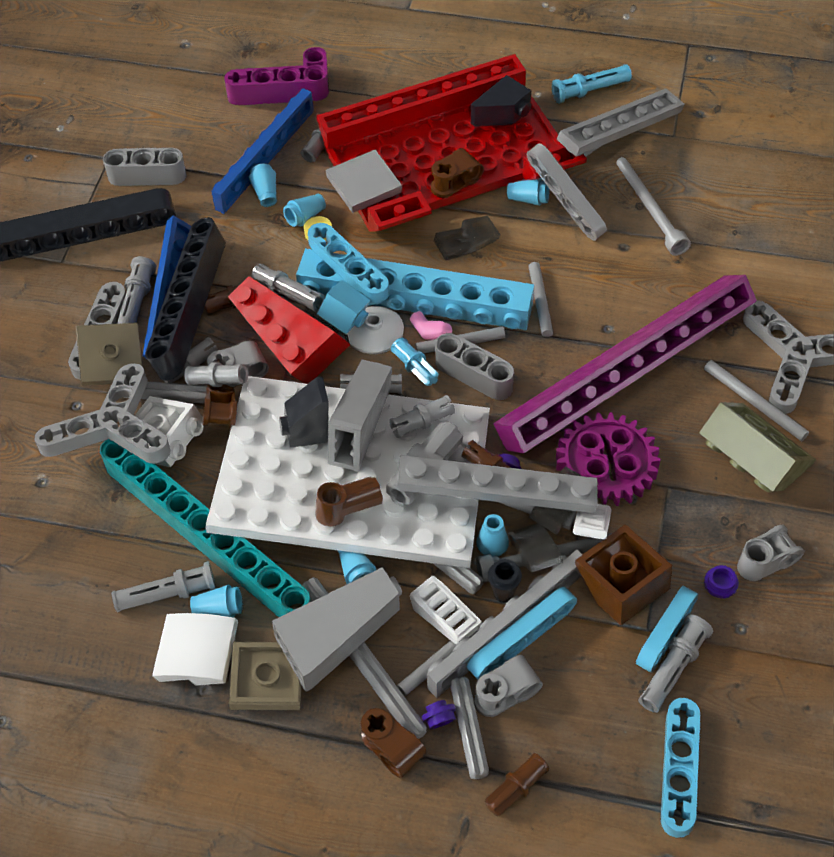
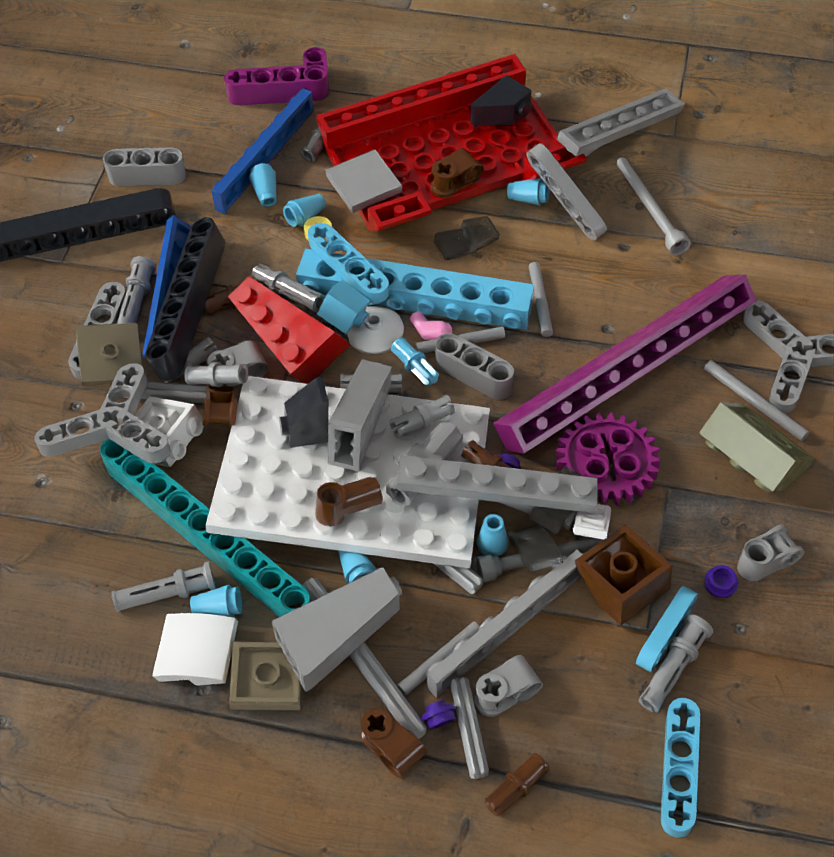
(430, 596): white slope -> none
(504, 579): black cone -> none
(522, 632): medium azure beam -> none
(580, 84): medium azure pin -> none

